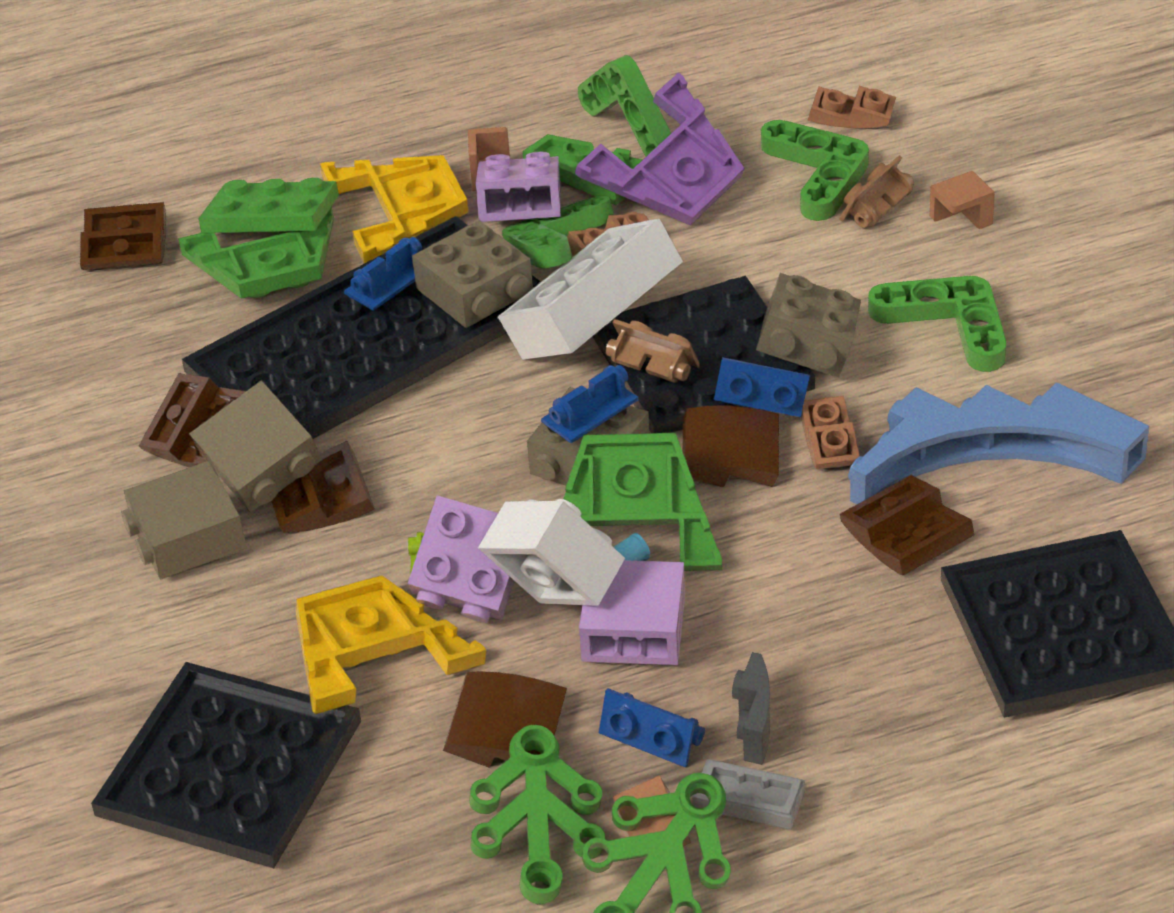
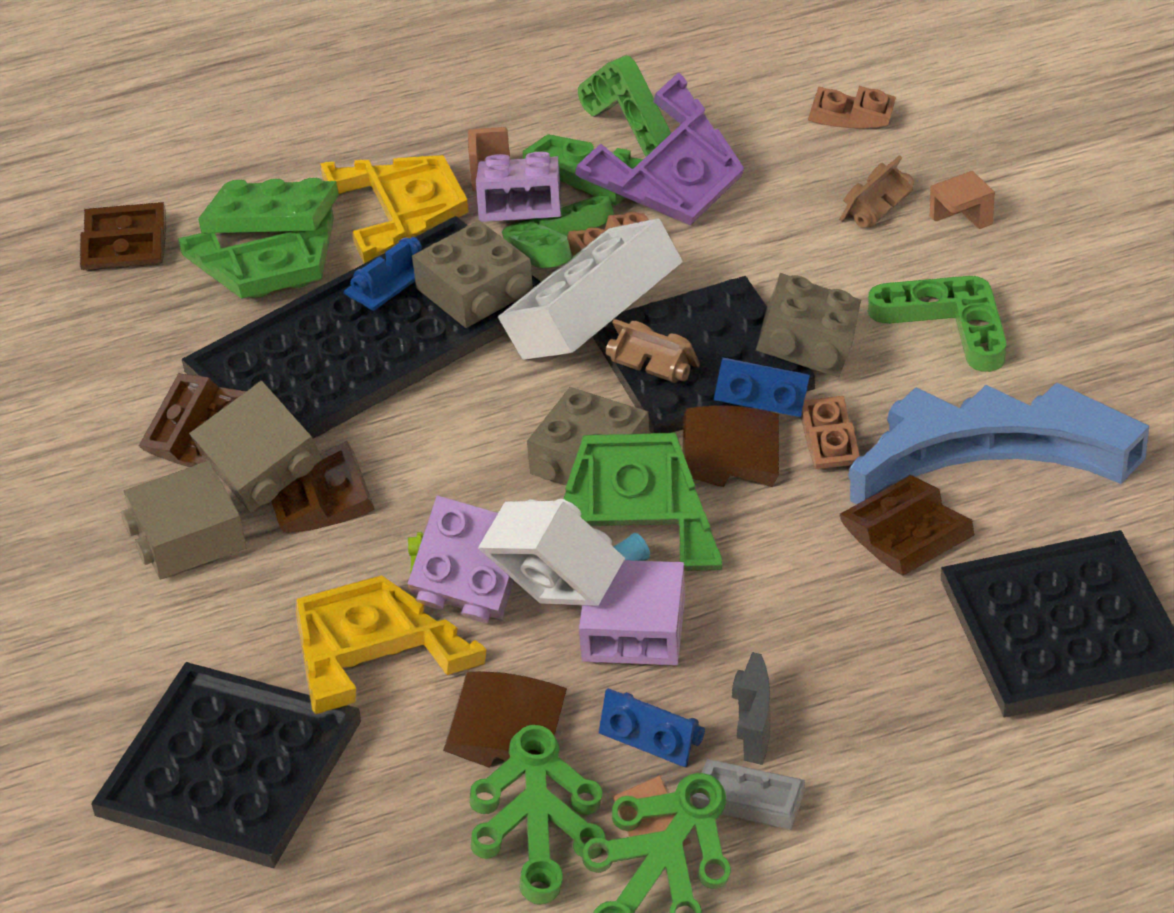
(588, 408): blue hinge -> none
(838, 158): bright green beam -> none

